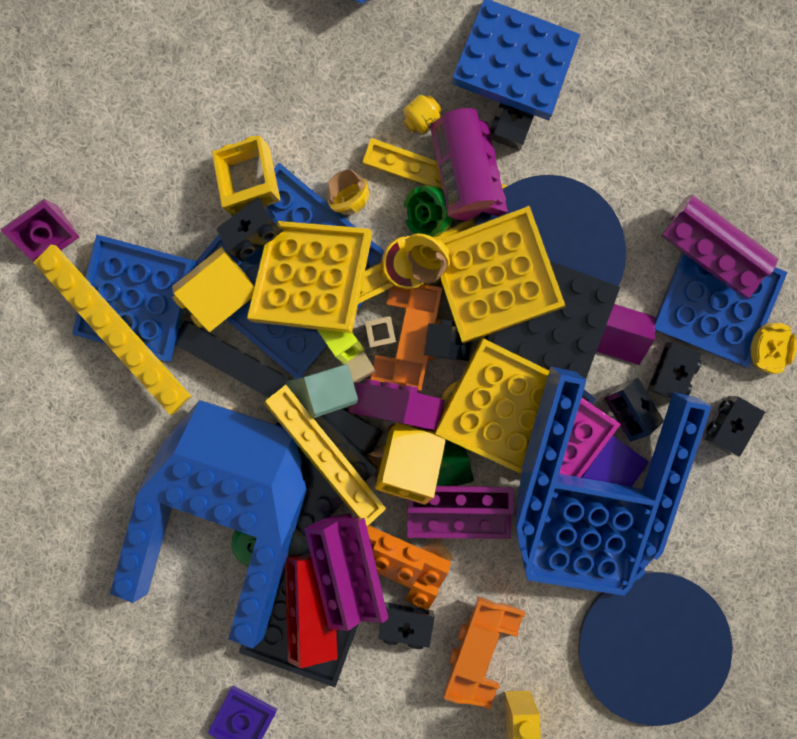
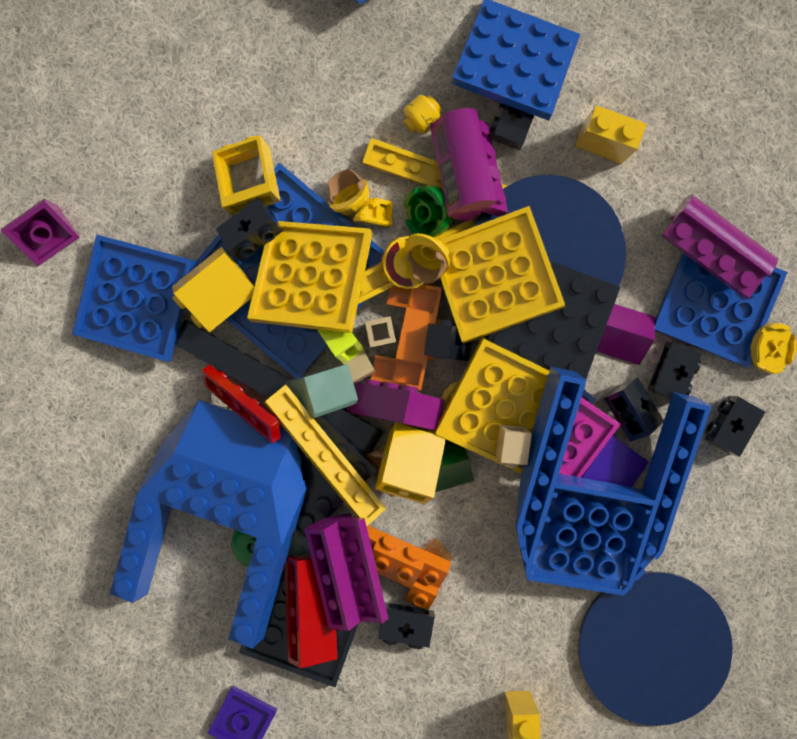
(112, 329): yellow plate -> none
(248, 409): none -> red plate
(376, 213): none -> yellow tile
(463, 513): magenta brick -> none
(475, 649): orange bracket -> none
(513, 445): none -> tan brick
(610, 134): none -> yellow brick

